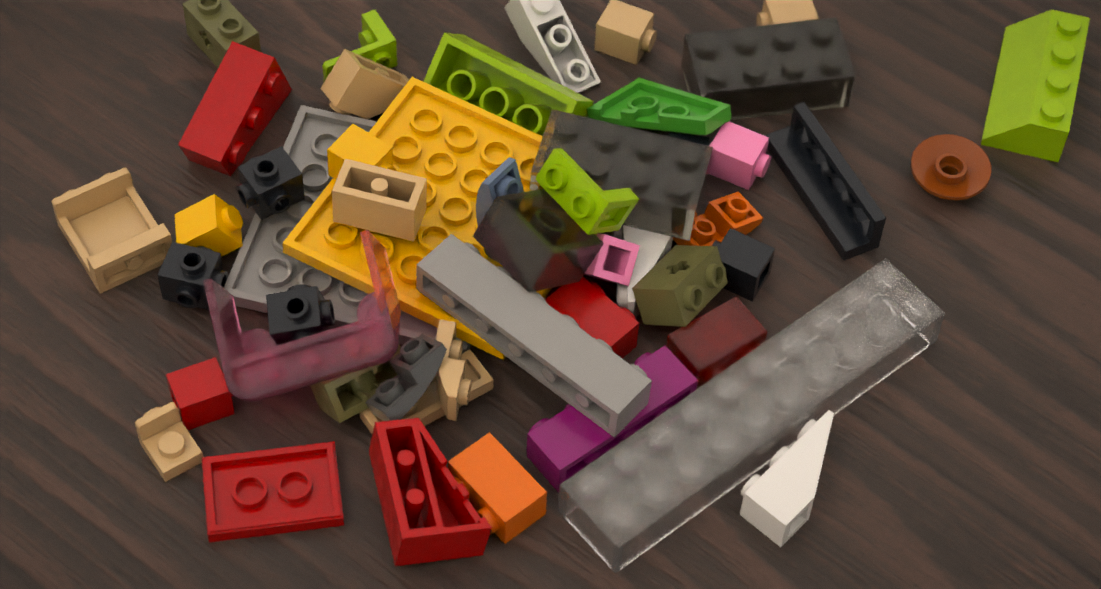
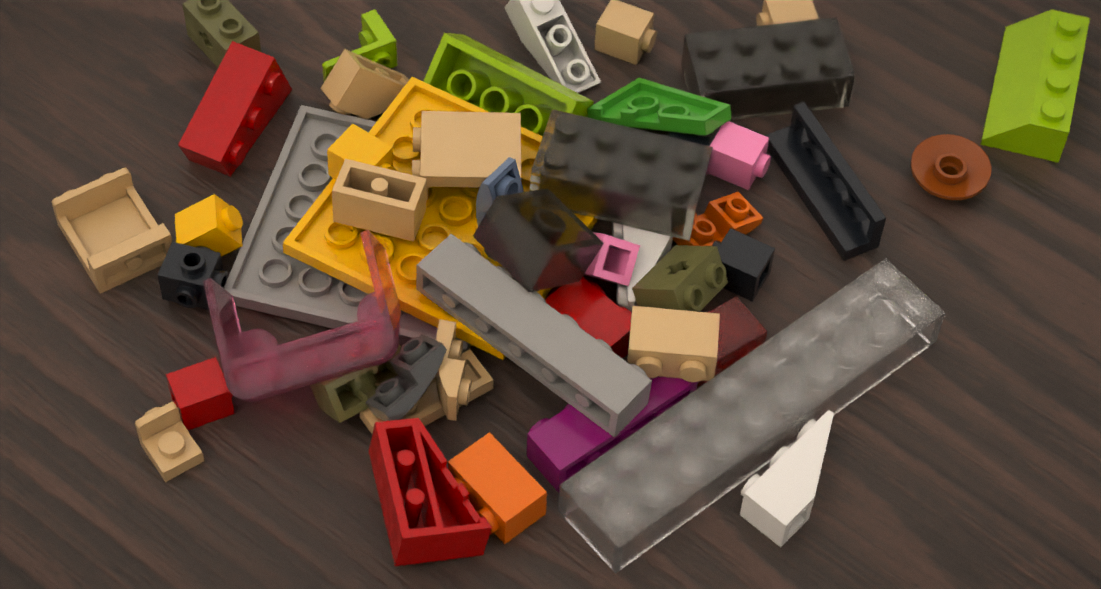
(270, 183): black brick -> none
(272, 491): red tile -> none
(298, 313): black brick -> none
(464, 146): none -> tan panel
(582, 198): lime bracket -> none
(674, 343): none -> tan brick

